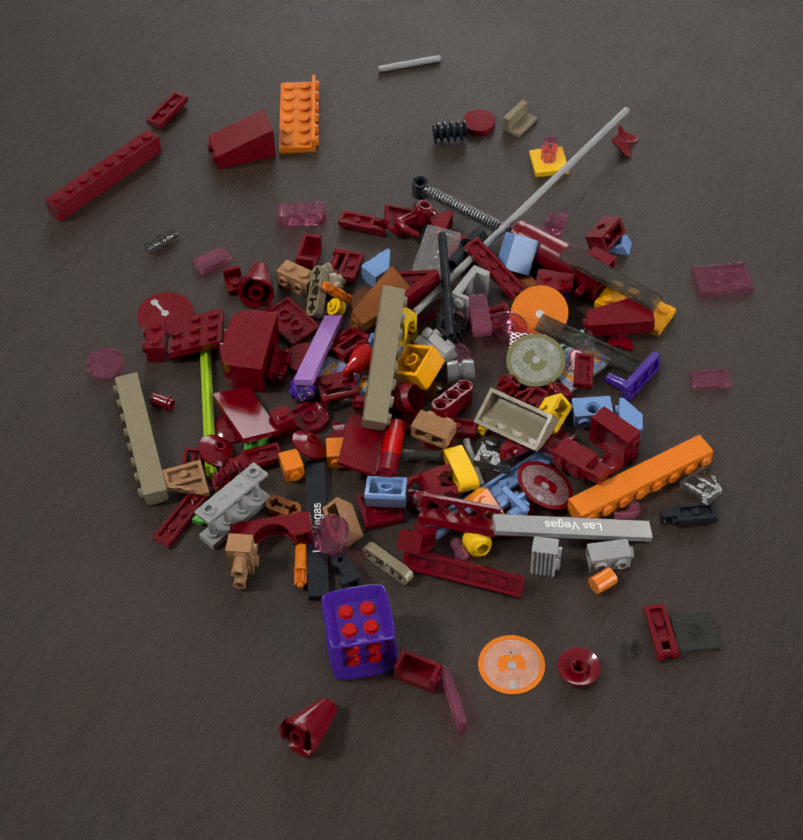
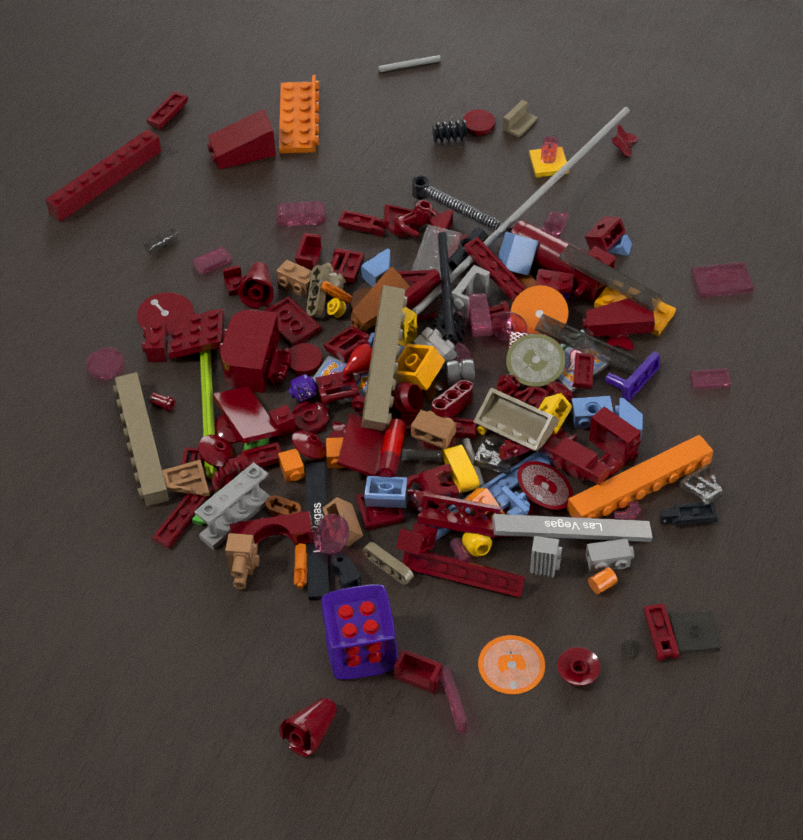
(318, 350): medium lavender tile -> none

